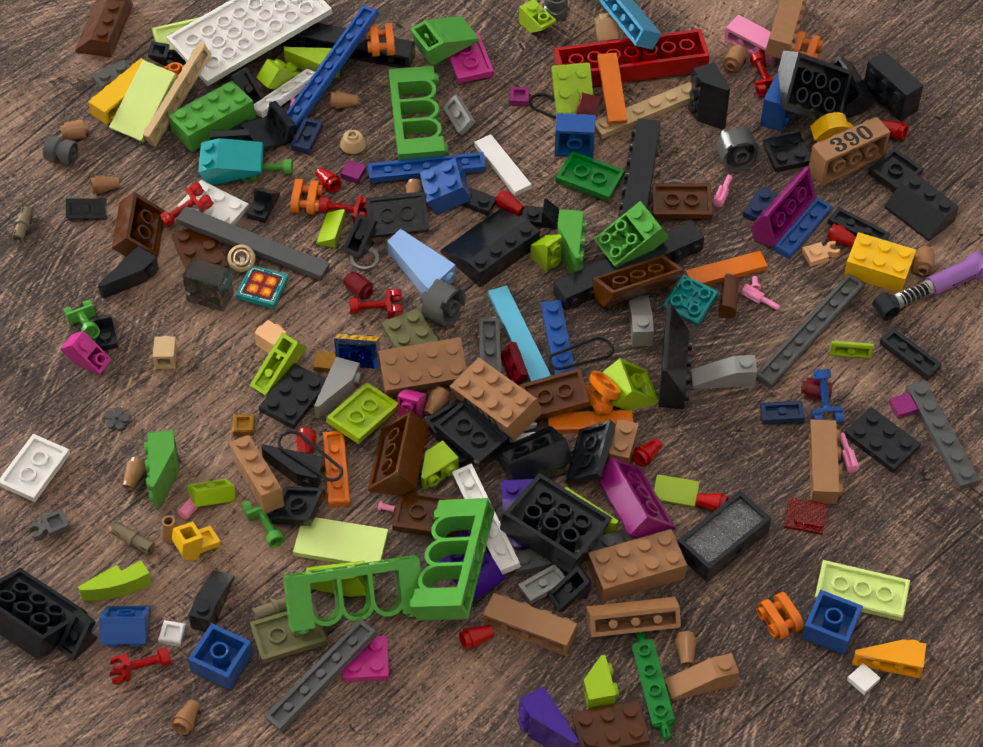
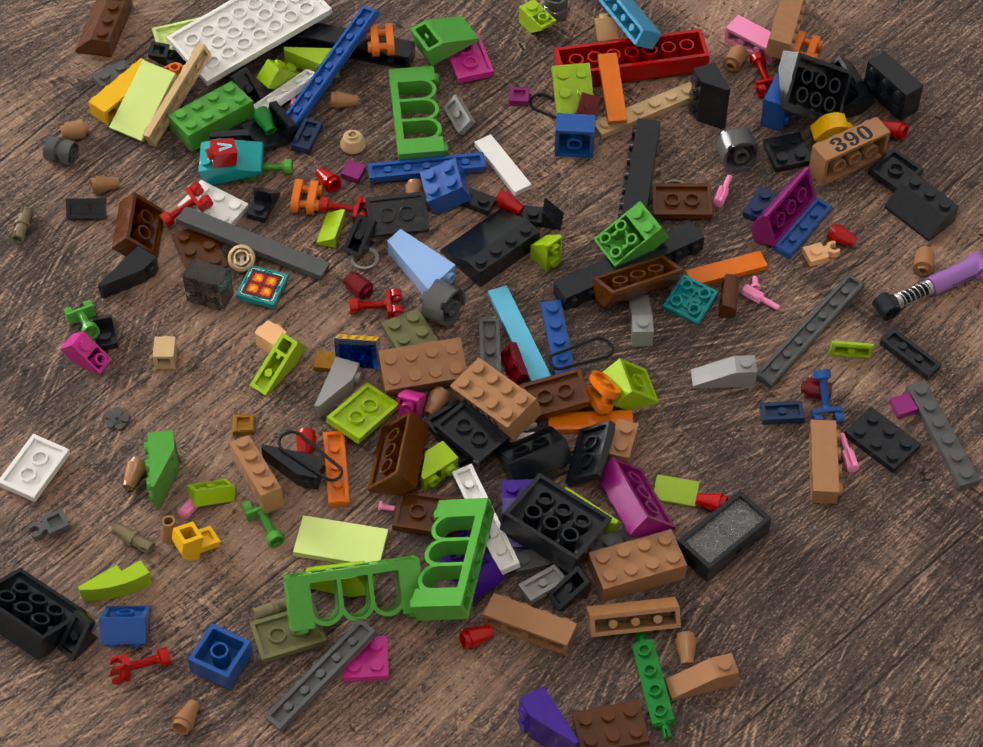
(172, 633): white tile -> none
(210, 600): black slope -> none
(222, 152): none -> red brick
(264, 119): none -> green cone
(293, 396): black plate -> none
(300, 506): black plate -> none
(570, 228): bright green slope -> none
(590, 176): green plate -> none
(598, 685): lime slope -> none
(645, 453): red cone -> none
(675, 361): black slope -> none
(776, 625): orange brick -> none
(805, 515): clear red piece -> none
(832, 622): blue brick -> none
(856, 224): black plate -> none
(863, 679): white tile -> none
(877, 592): yellowish green tile -> none
(880, 262): yellow brick -> none
(896, 657): light orange slope -> none

